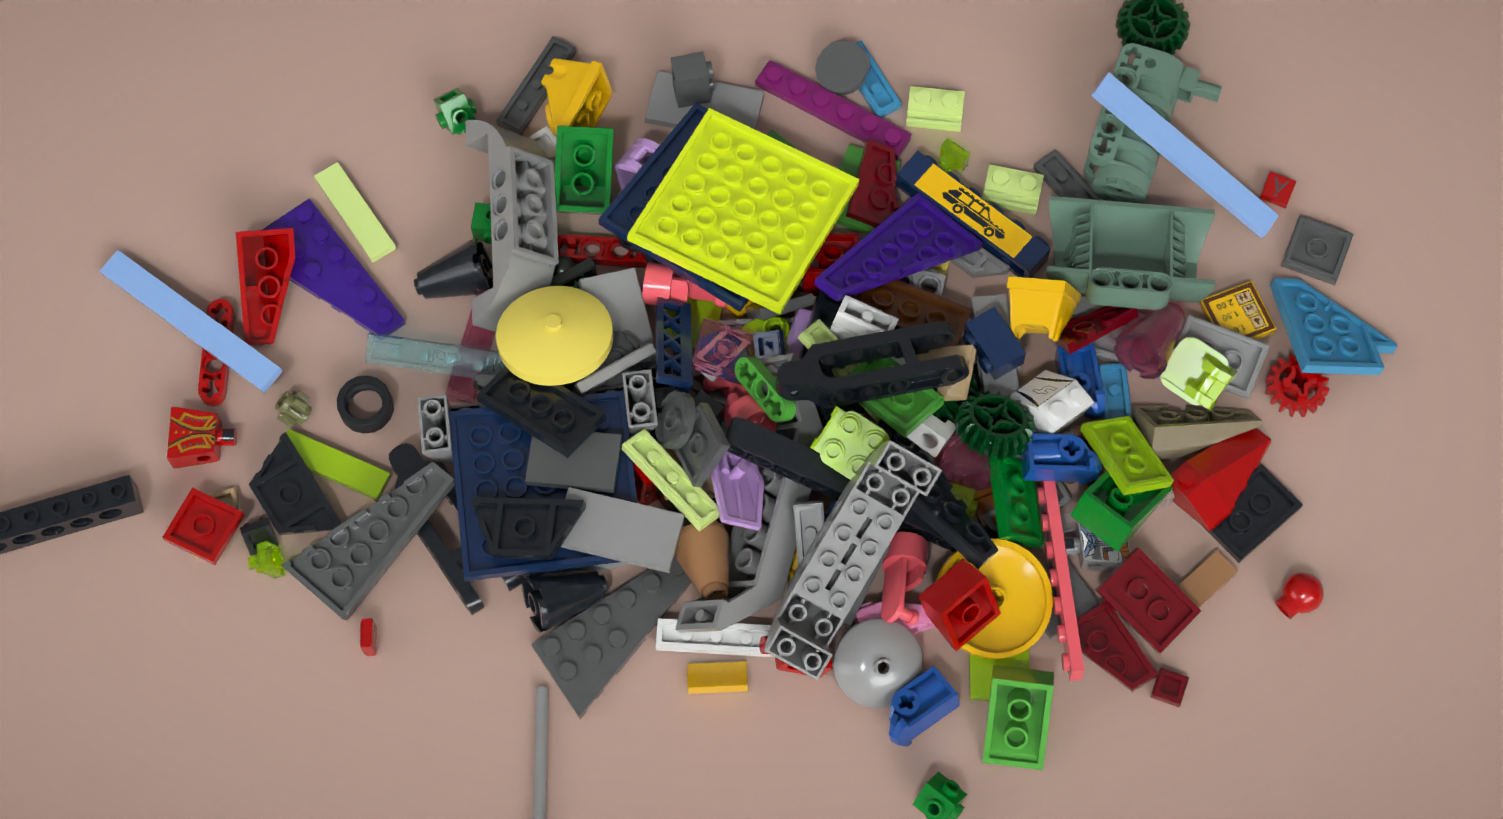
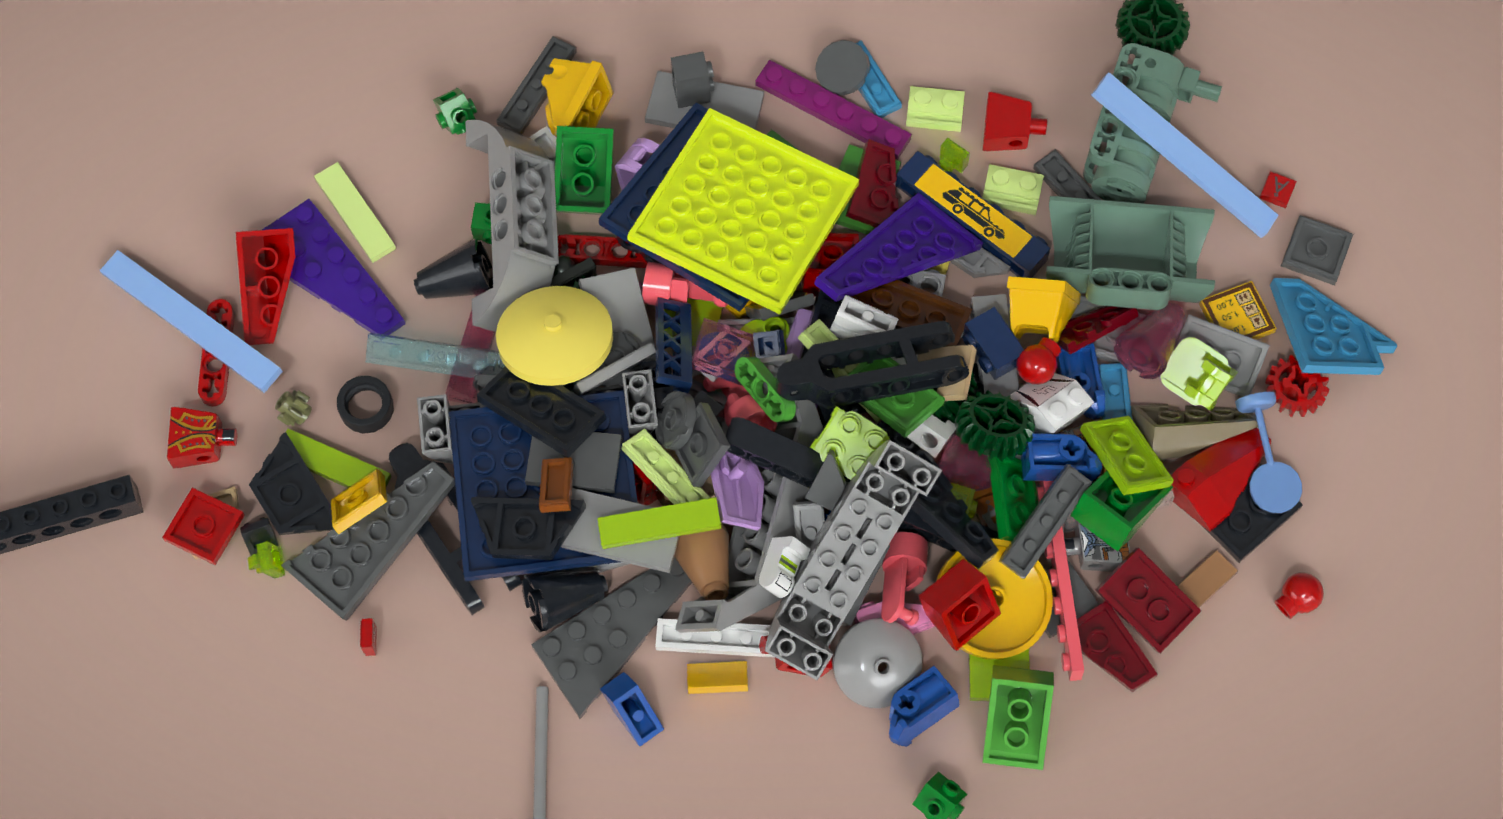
(358, 501): none -> yellow tile
(556, 485): none -> dark orange tile
(632, 708): none -> blue slope
(659, 523): none -> lime tile
(782, 565): none -> white leg
(827, 484): none -> dark grey tile
(1009, 123): none -> red torso
(1038, 362): none -> red piece
(1045, 521): none -> dark grey tile
(1169, 687): dark red tile -> none
(1274, 484): none -> medium blue piece

